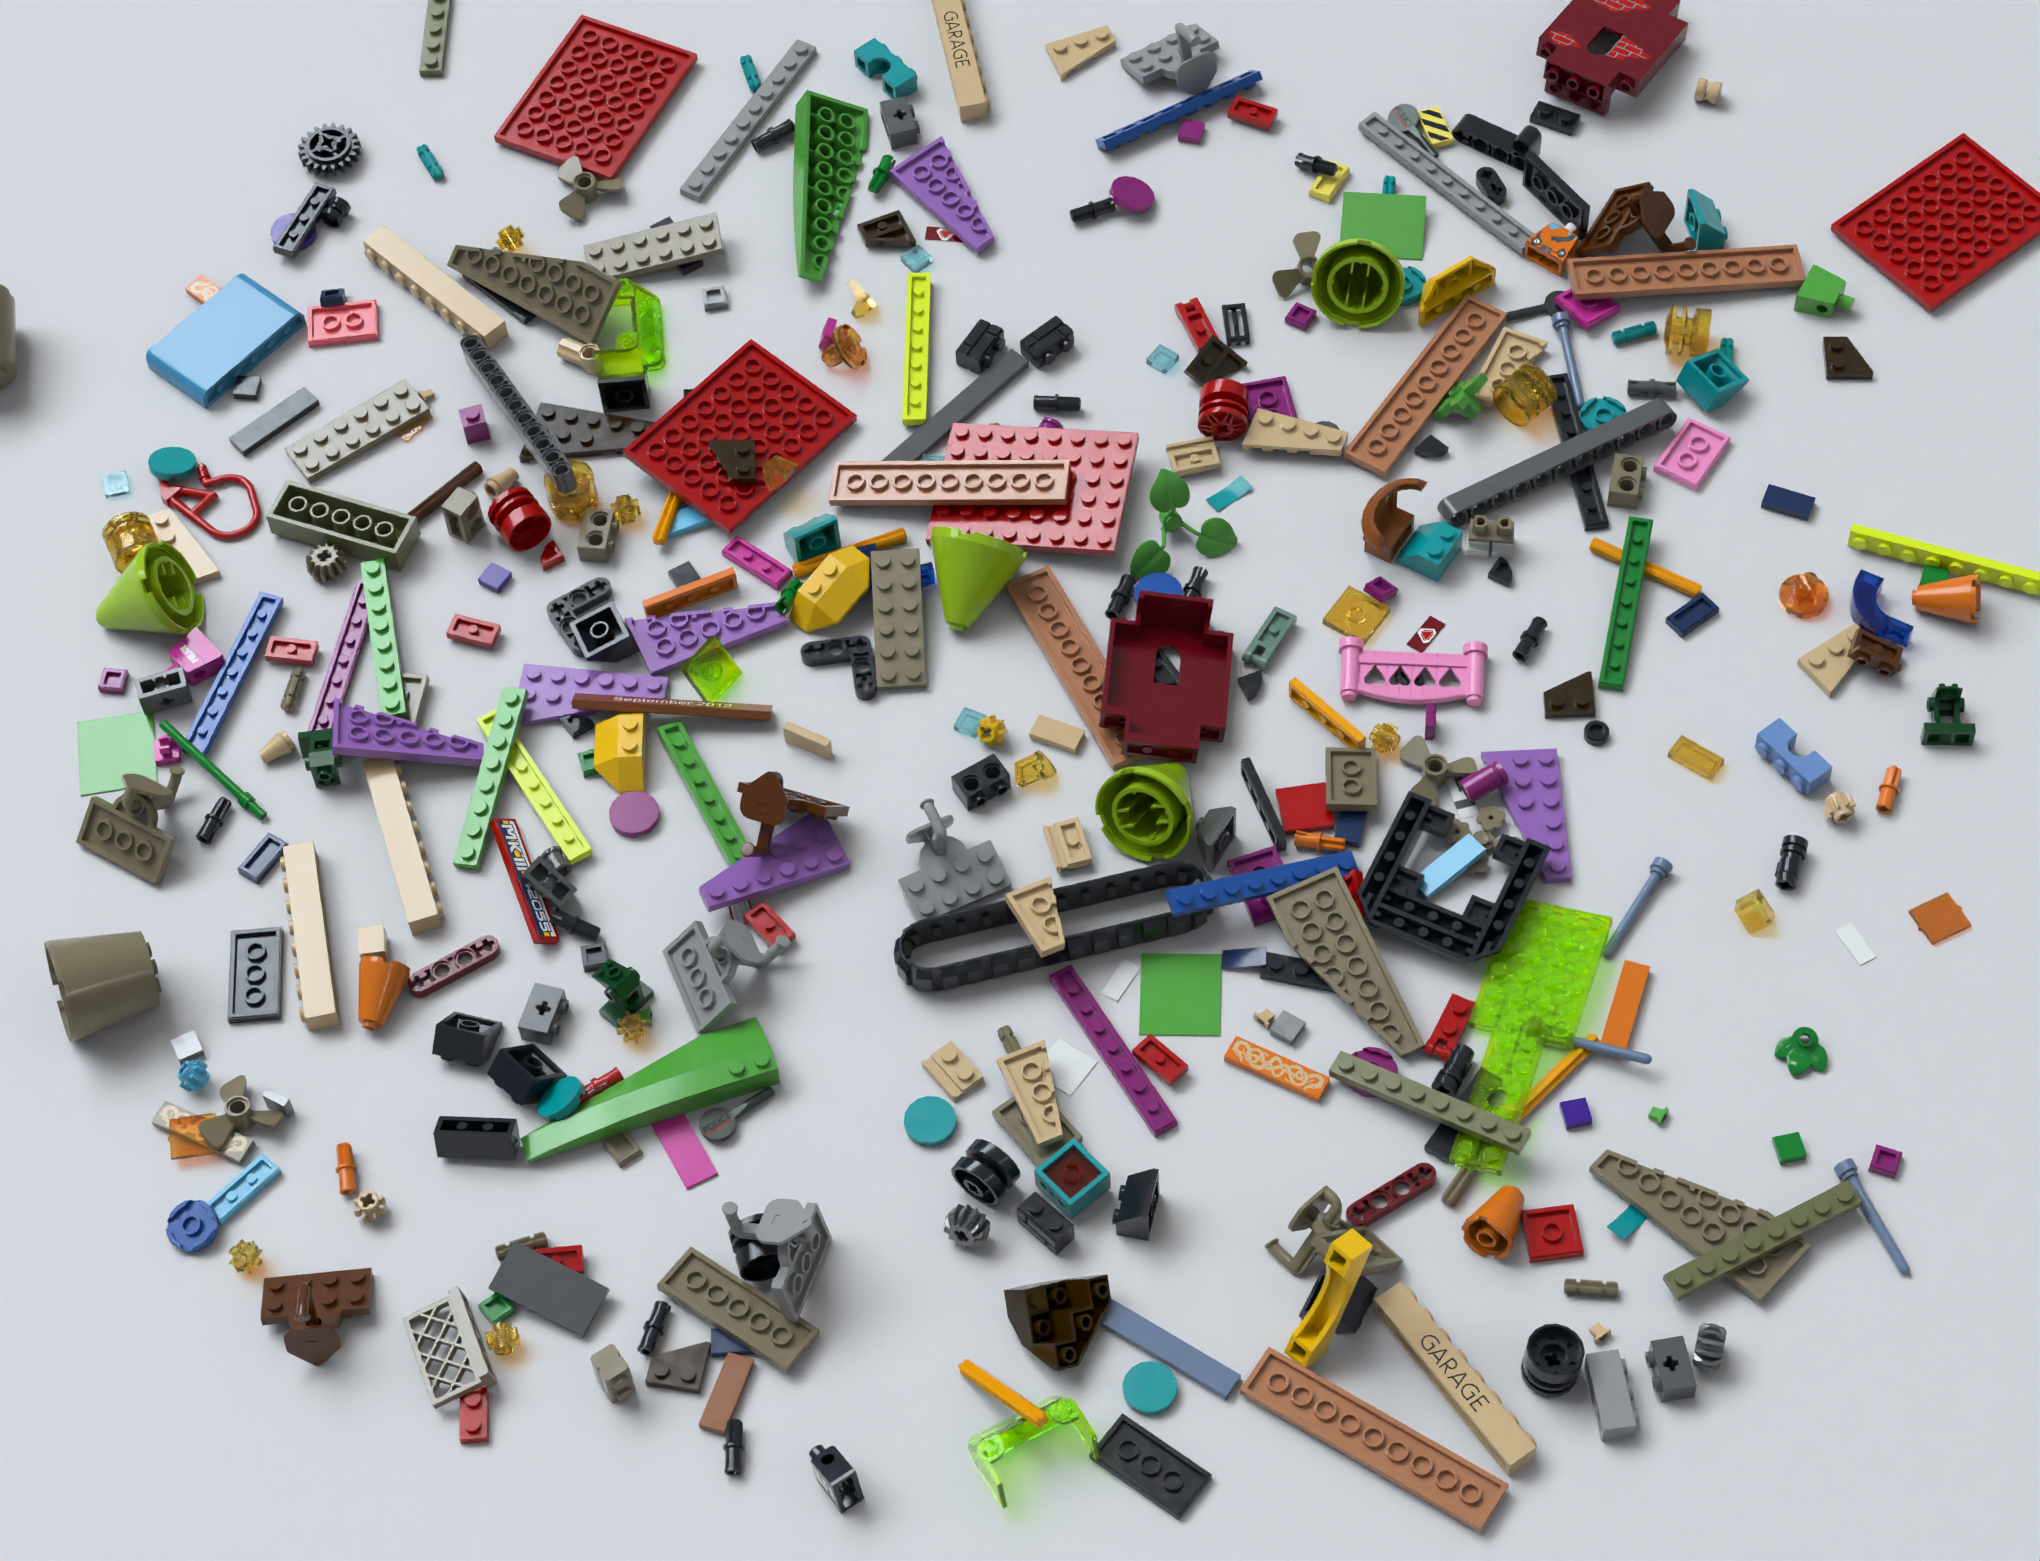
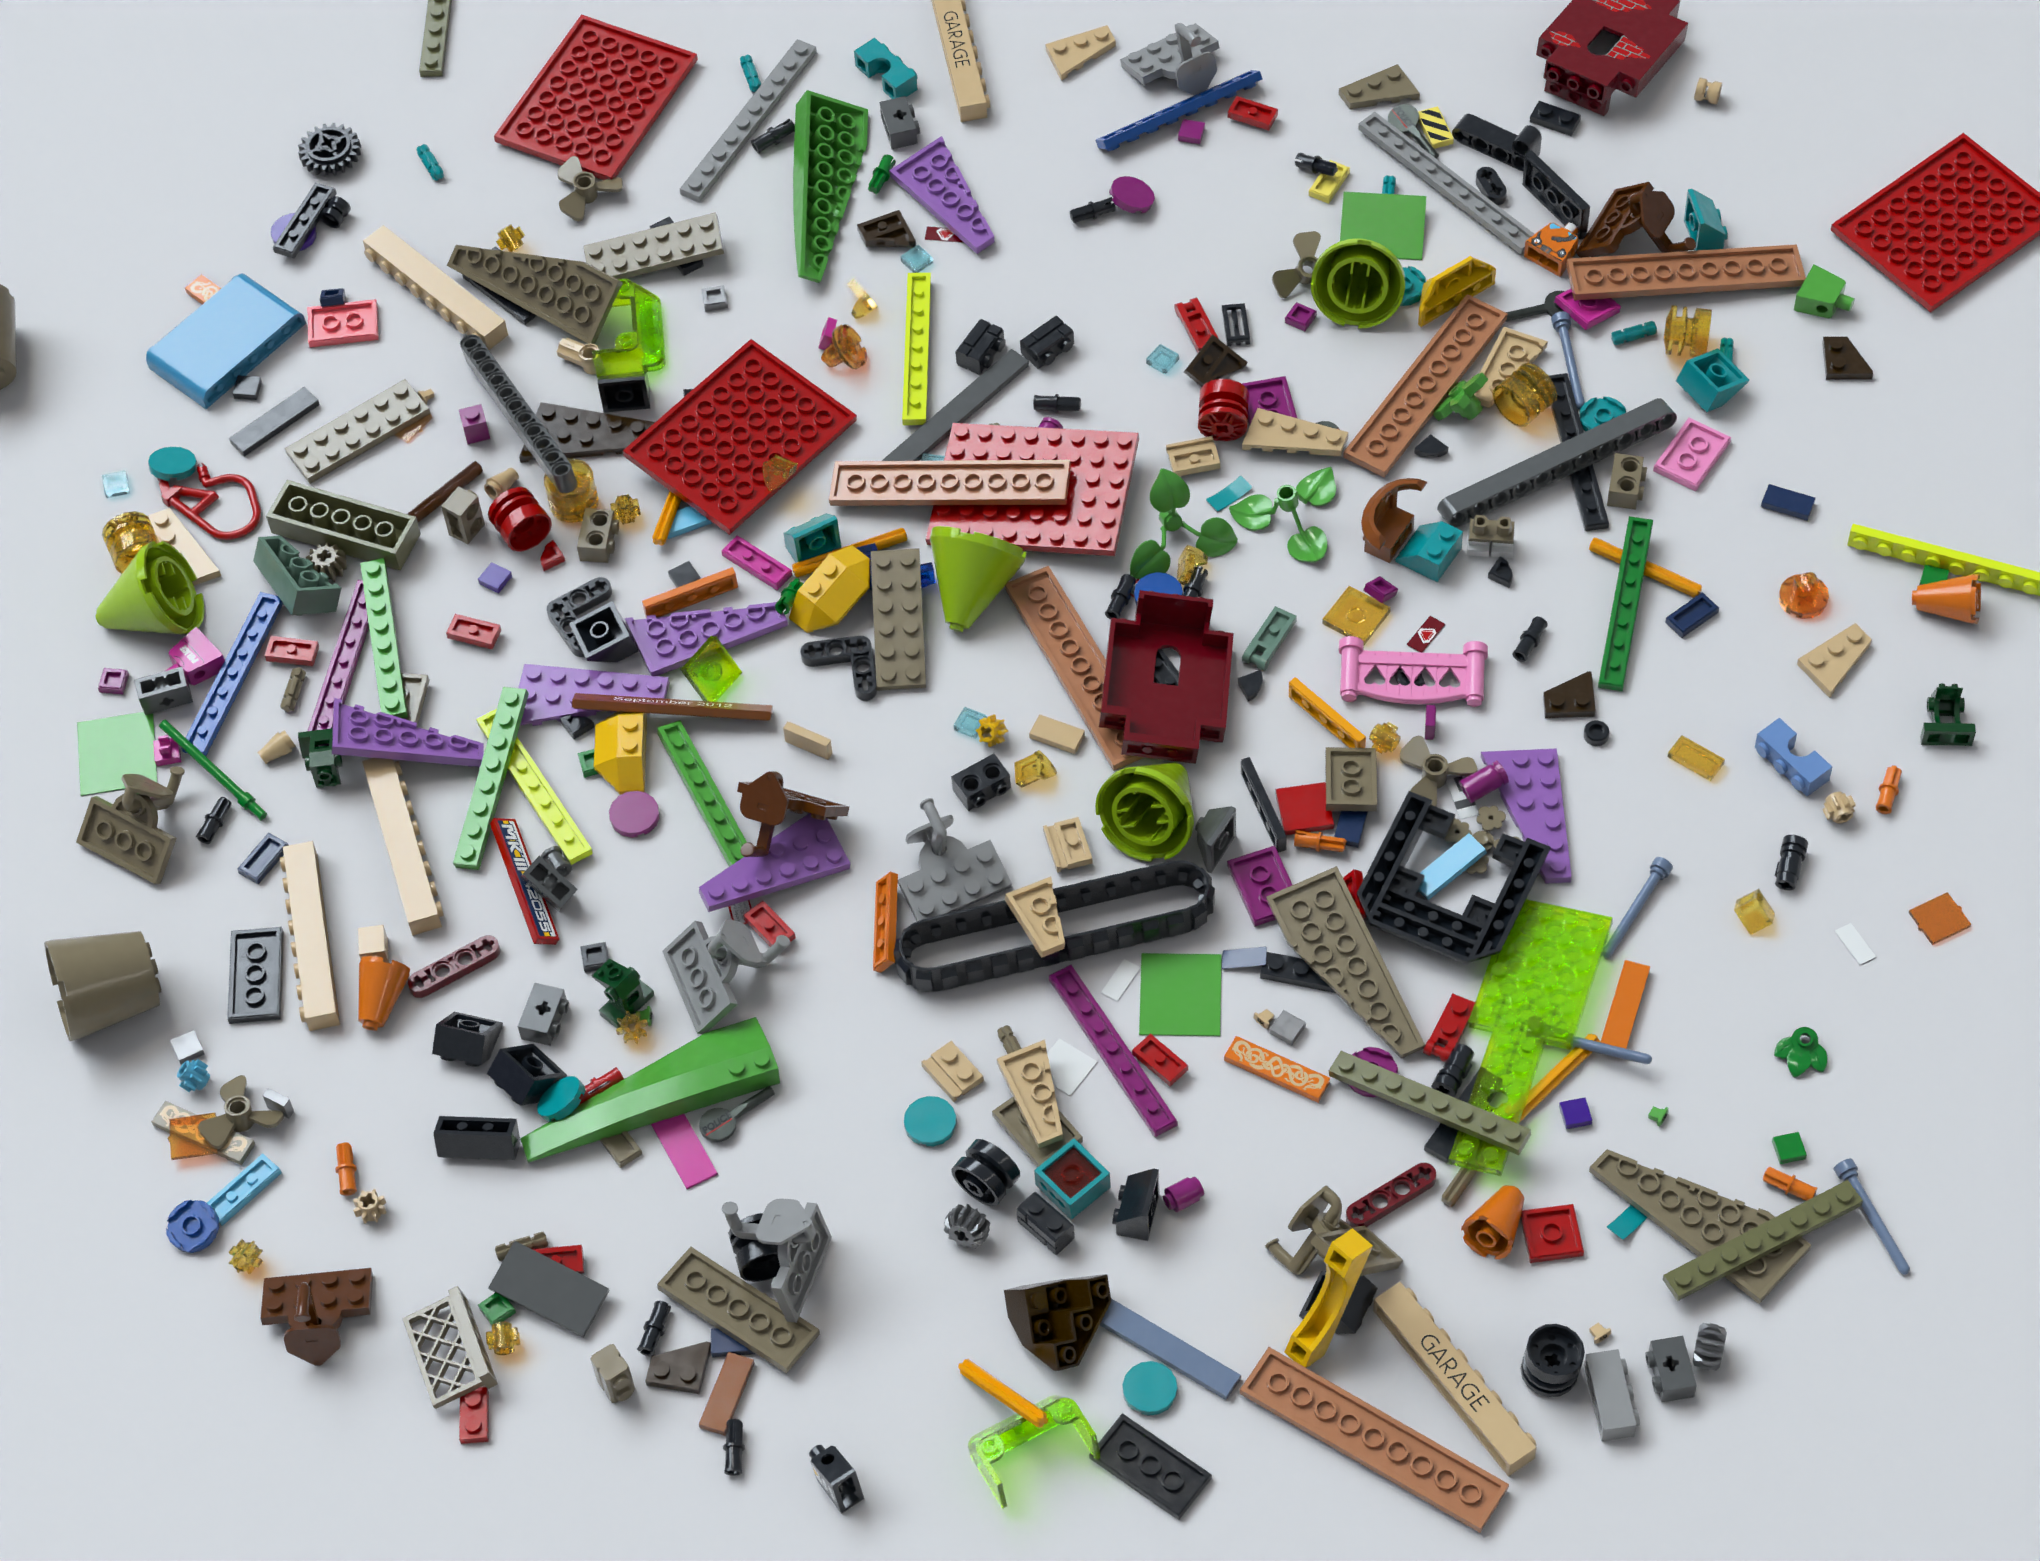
(294, 578): none -> sand green wedge
(575, 925): black axle -> none
(736, 459): dark brown wing -> none
(885, 922): none -> orange tile
(1183, 1194): none -> magenta brick
(1188, 559): none -> clear yellow tile
(1252, 884): blue plate -> none
(1315, 488): none -> bright green plant
(1382, 86): none -> dark tan wing
(1591, 1288): dark tan axle -> none
(1651, 388): dark grey pin -> none
(1789, 1184): none -> orange axle
(1870, 617): clear blue arch -> none
(1875, 653): reddish brown bracket -> none
(1885, 1161): magenta tile -> none

